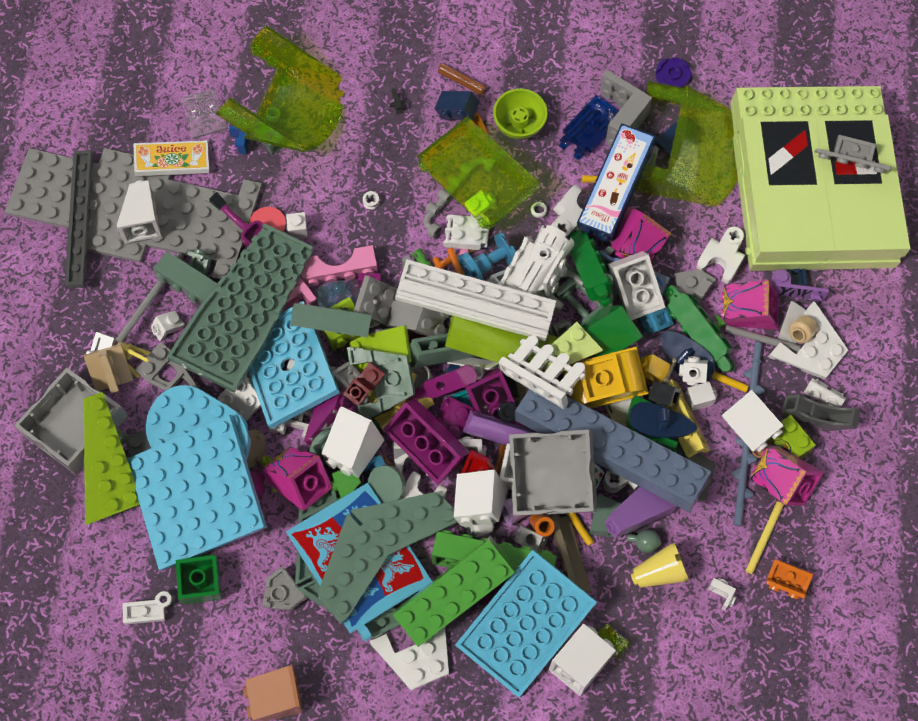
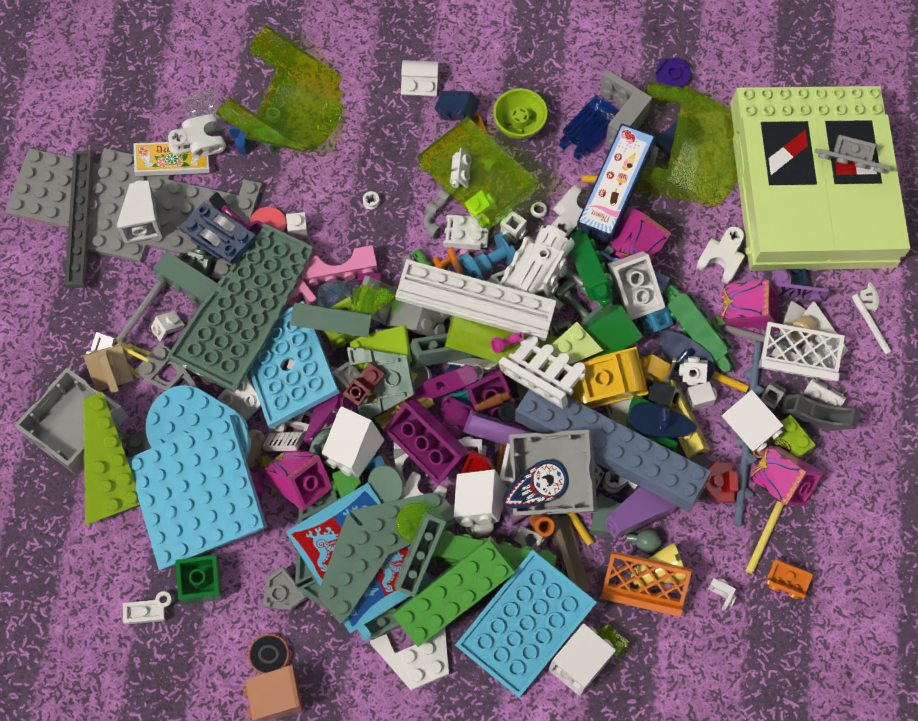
(194, 137): none -> white piece
(218, 233): none -> dark blue piece
(268, 653): none -> black tile
(283, 441): none -> white tile
(369, 301): none -> clear neon green slope
(397, 102): pearl dark grey piece -> none
(409, 520): none -> clear neon green dish
(419, 78): none -> white brick
(419, 553): none -> sand green brick
(460, 163): none -> white hinge
(462, 79): dark orange axle -> none
(492, 401): none -> dark orange animal
(499, 344): none -> dark pink piece
(513, 227): none -> white brick
(536, 485): none -> shield
(642, 598): none -> orange fence
(694, 282): light grey plate -> none
(722, 482): none -> red plate
(772, 395): none -> light grey leg
(794, 367): none -> white fence
(863, 307): none -> white piece

